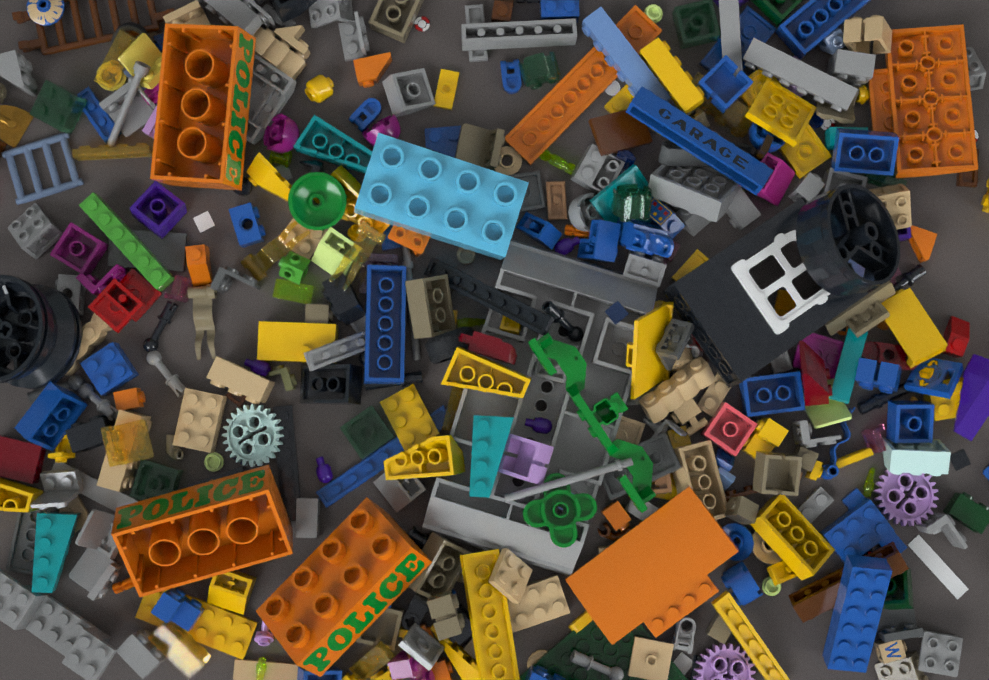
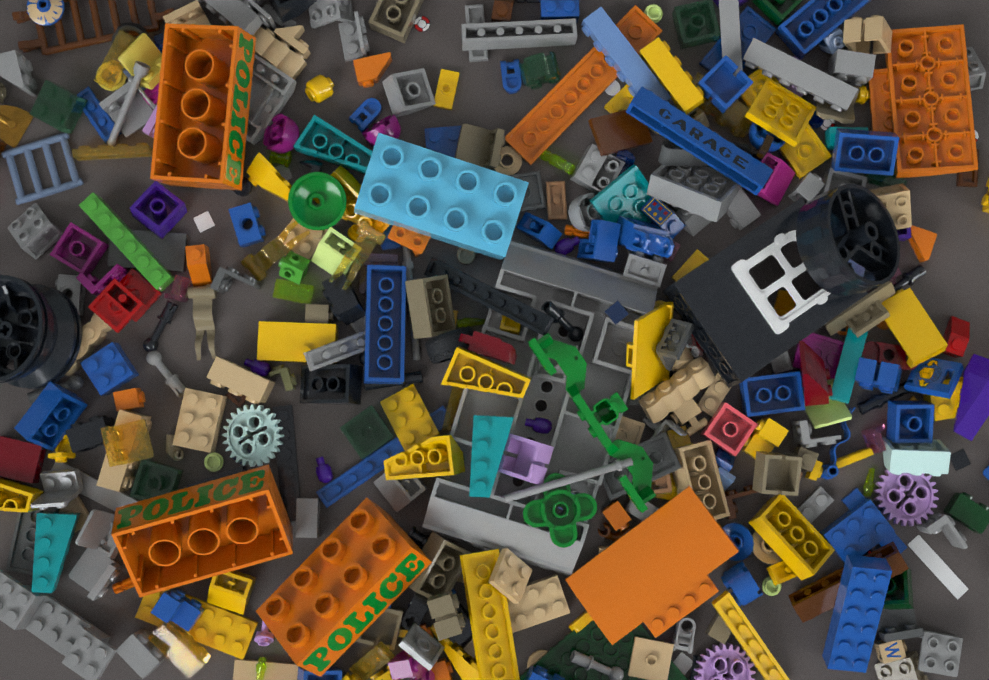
(103, 406): light grey pin -> none
(632, 202): clear green brick -> none
(742, 510): dark tan brick -> none

